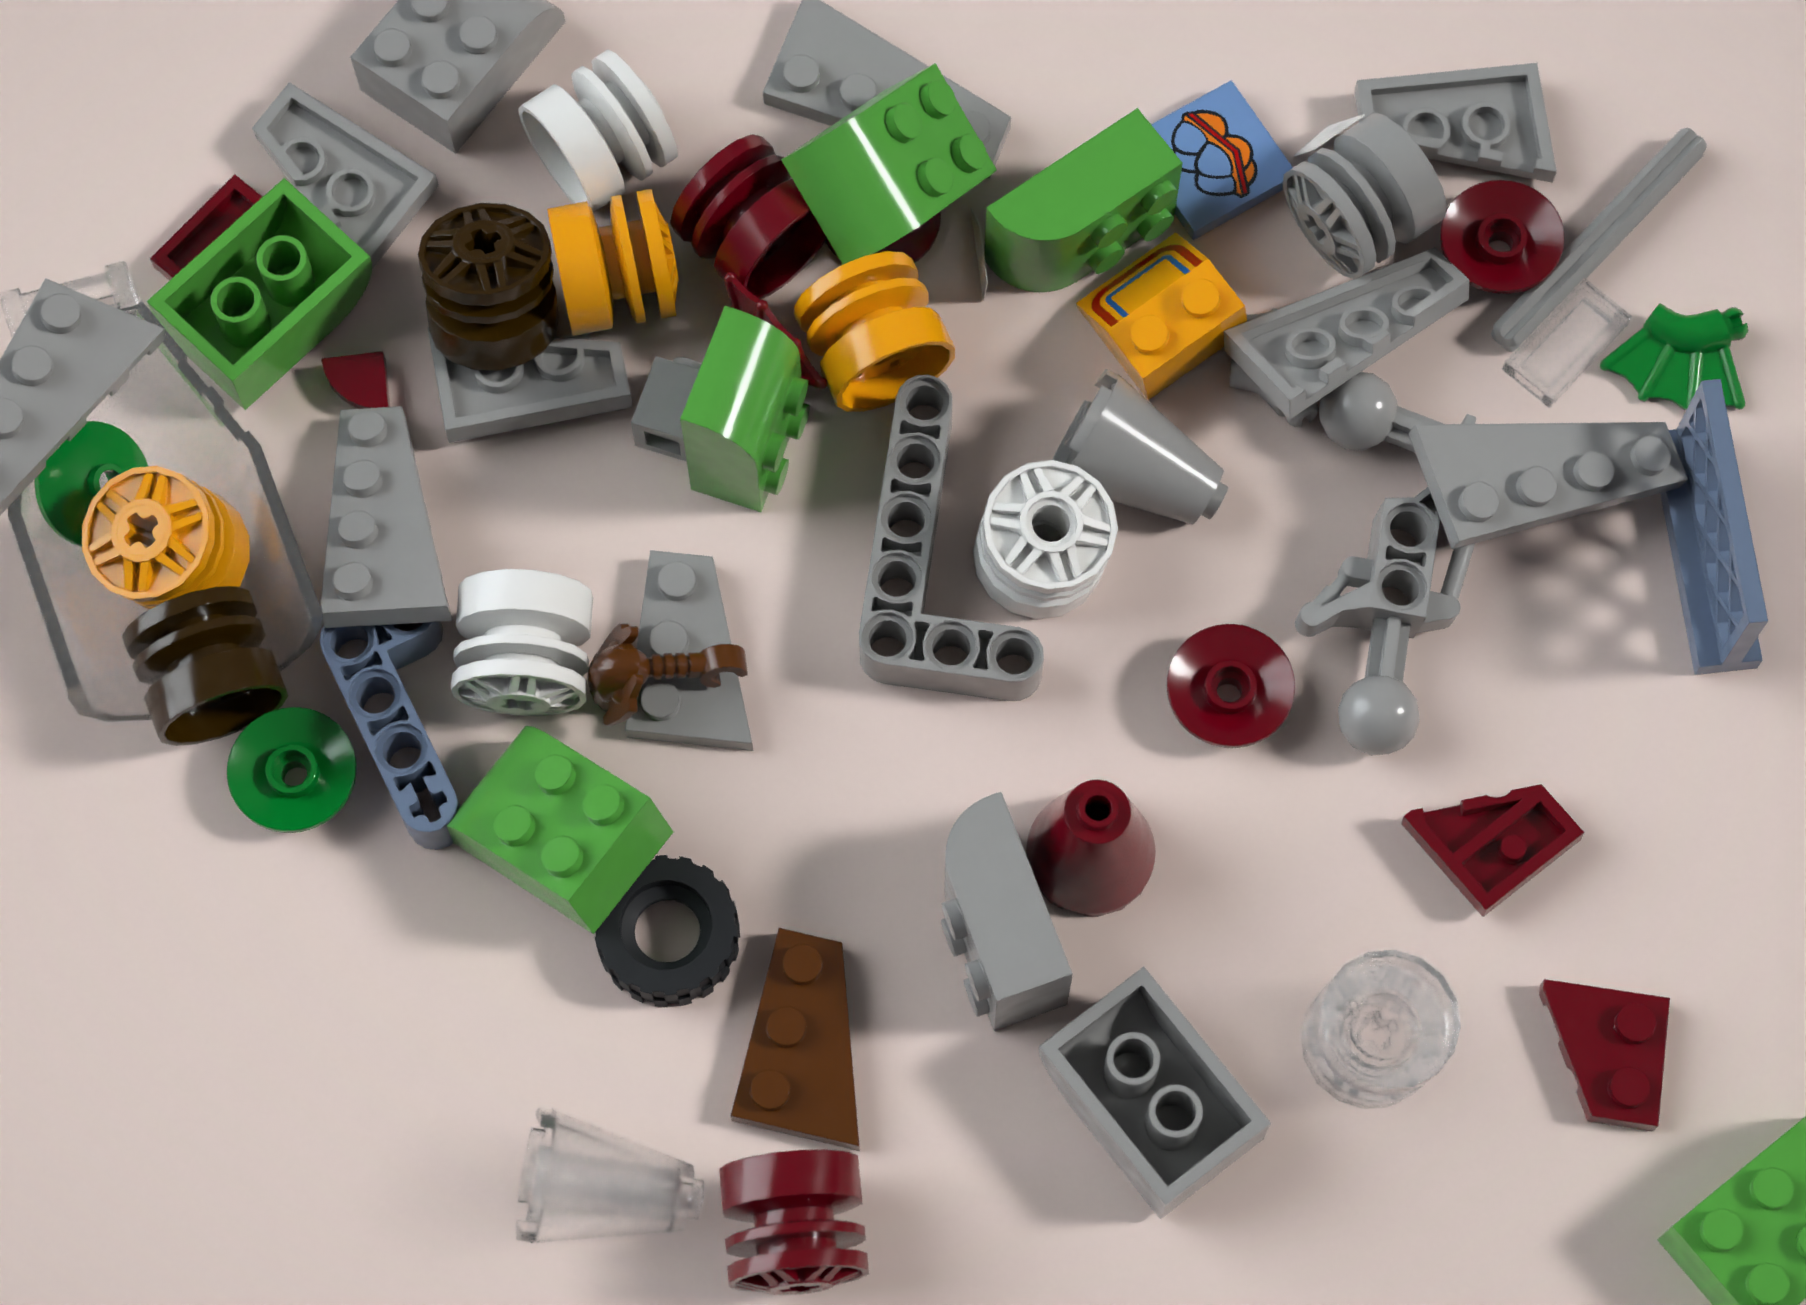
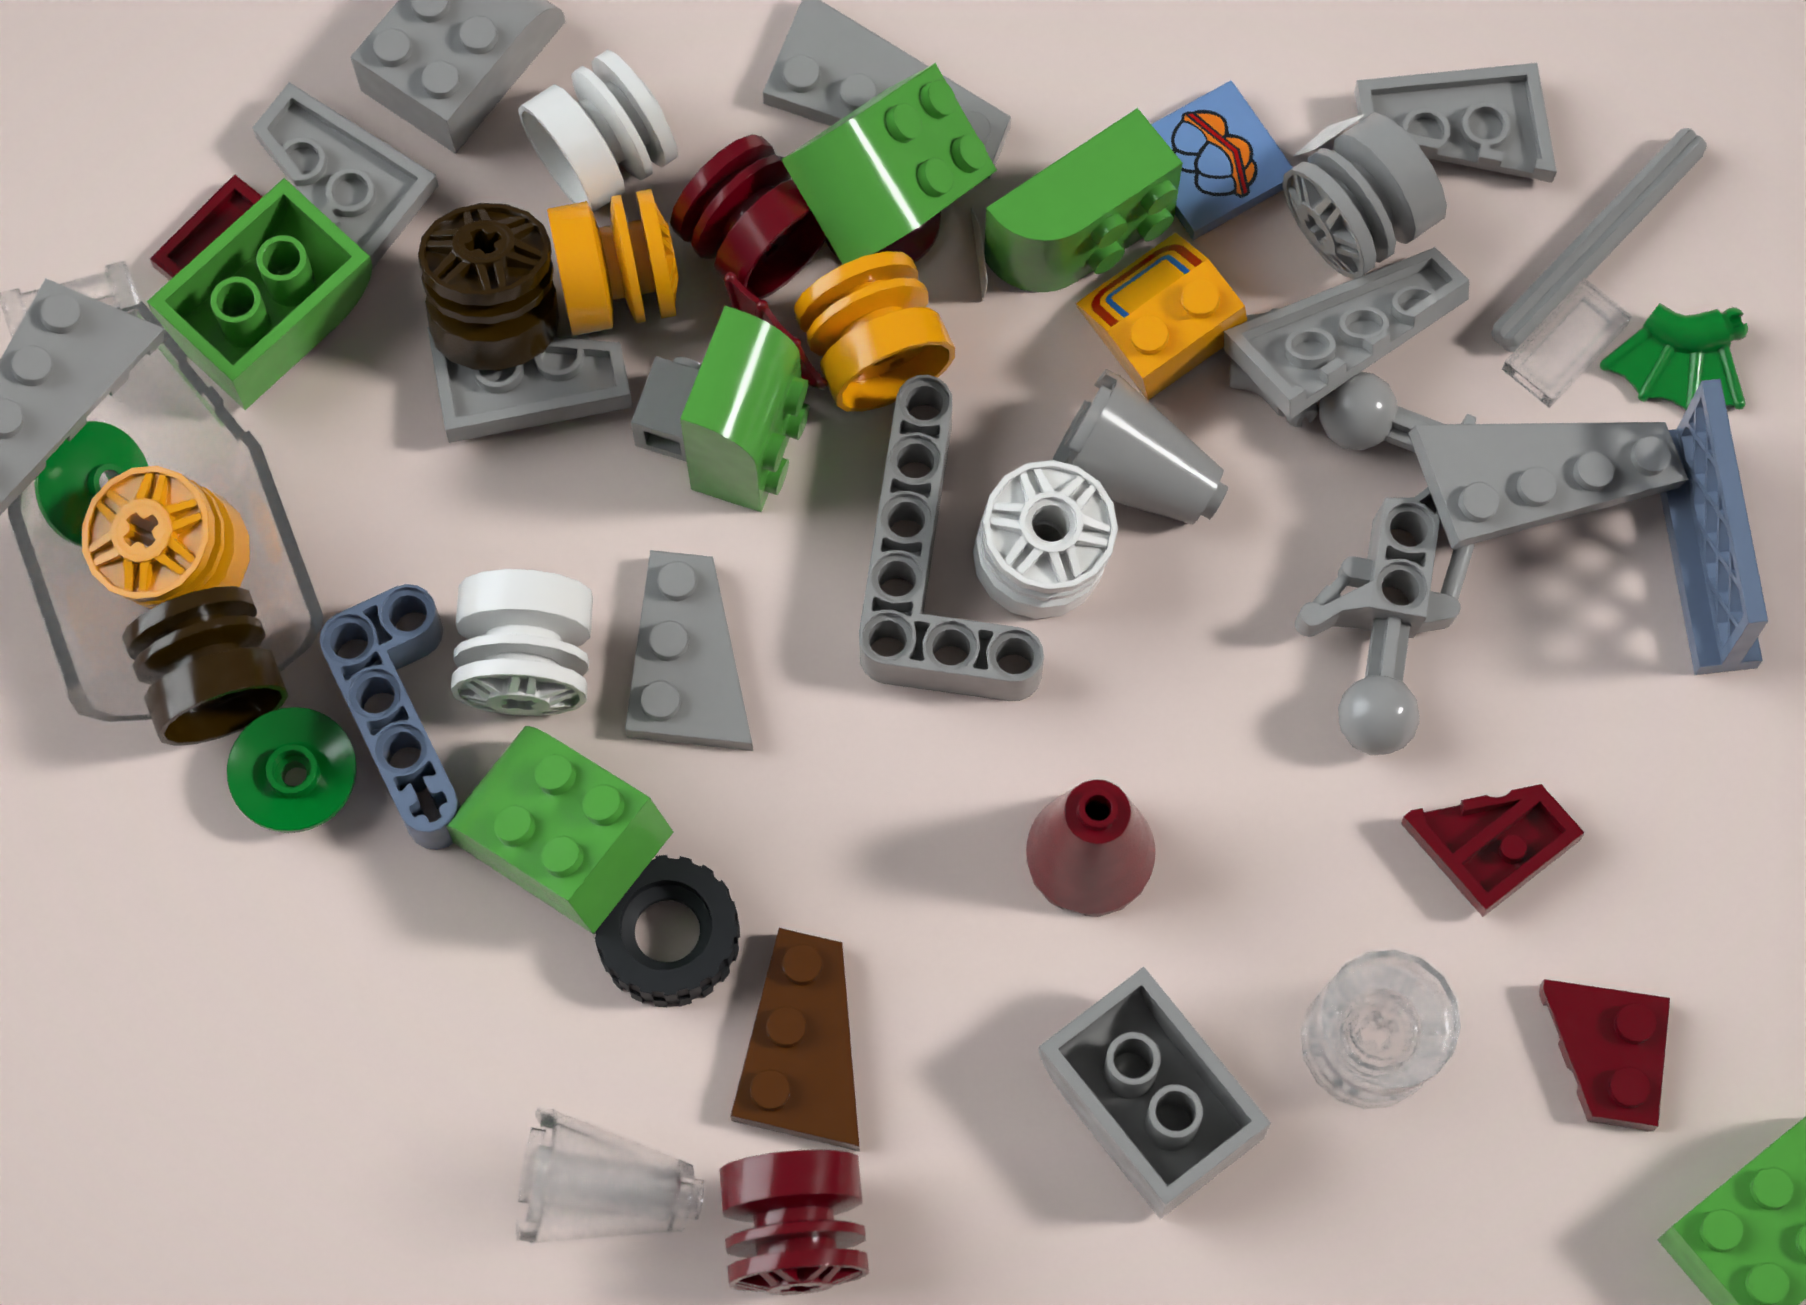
(359, 379): dark red tile -> none
(379, 531): light grey wing -> none
(622, 669): reddish brown piece -> none
(1000, 919): light grey brick -> none
(1238, 658): dark red dish -> none
(1508, 214): dark red dish -> none

